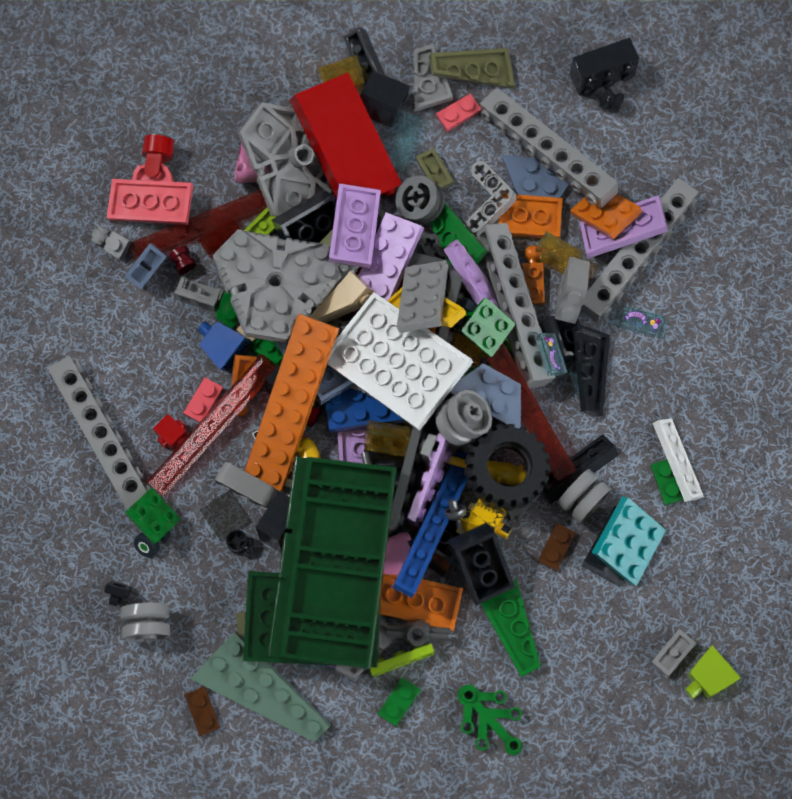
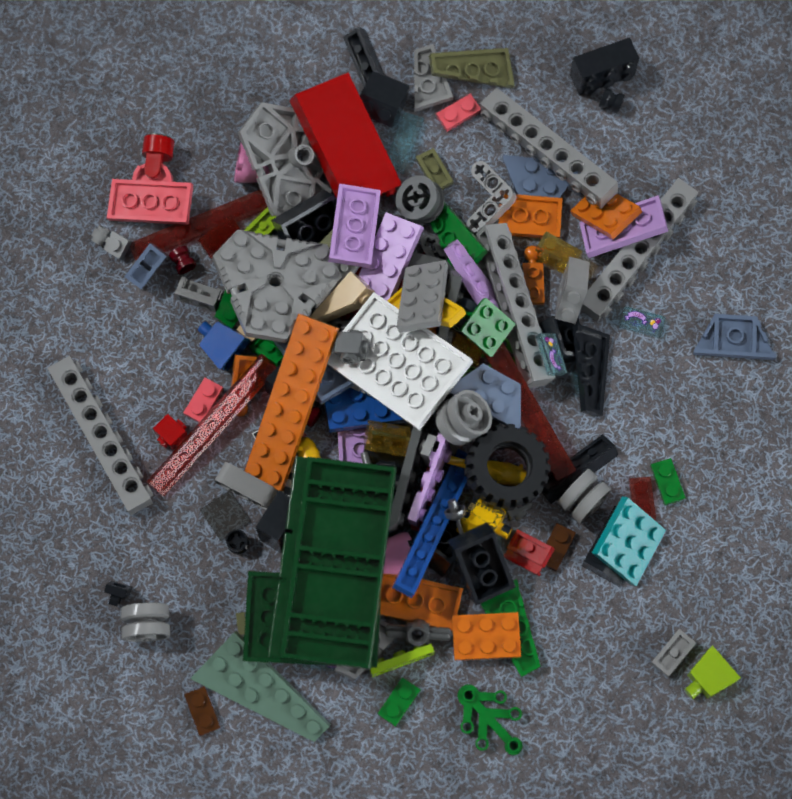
(154, 519): green plate -> none
(348, 65): clear yellow brick -> none
(351, 346): none -> dark grey brick
(486, 636): none -> orange plate
(528, 552): none -> red plate
(642, 494): none -> clear red plate
(678, 460): white tile -> none
(735, 338): none -> sand blue wing

